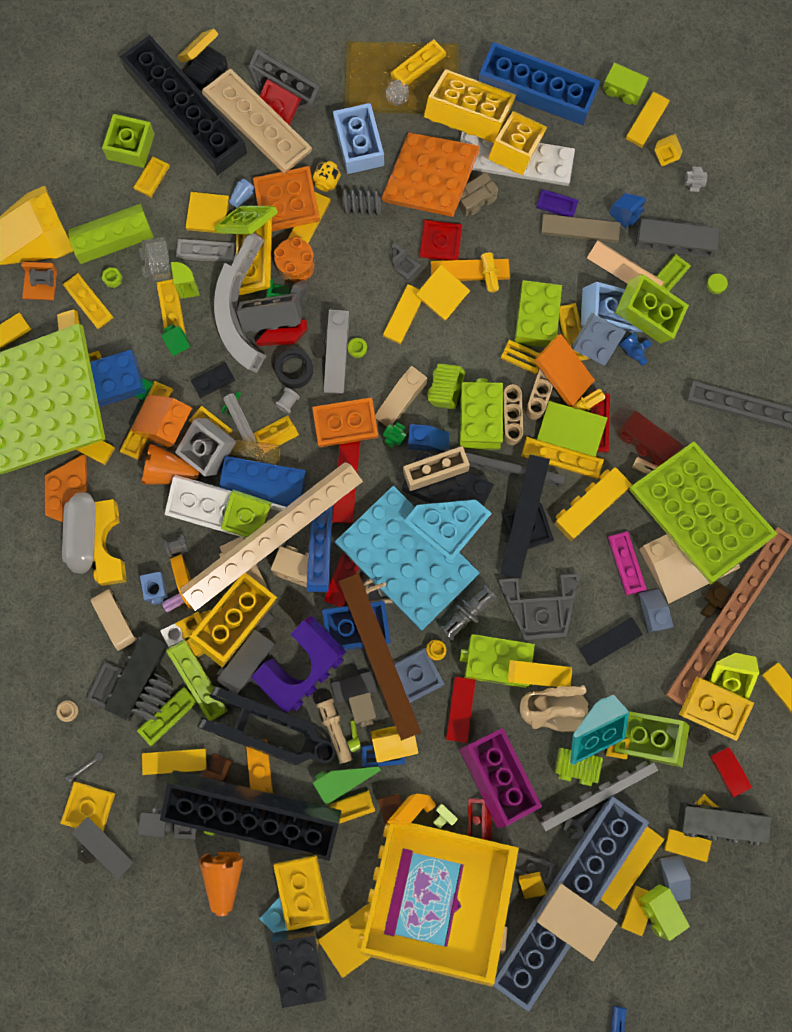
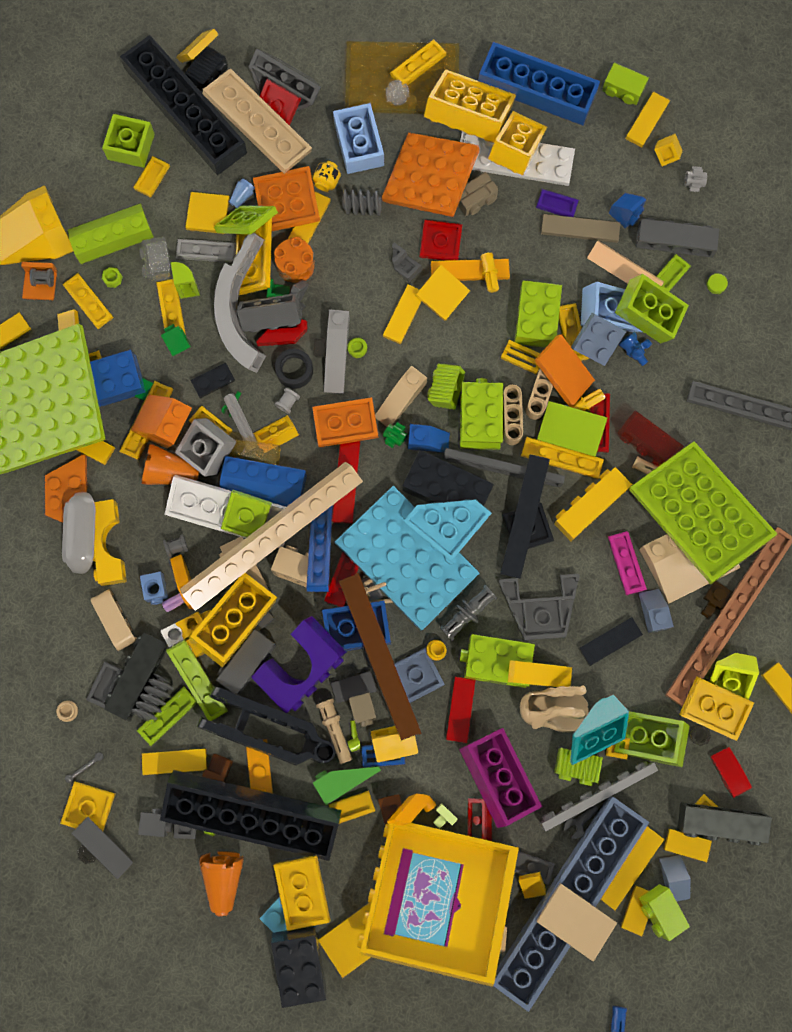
(436, 468): tan brick -> none

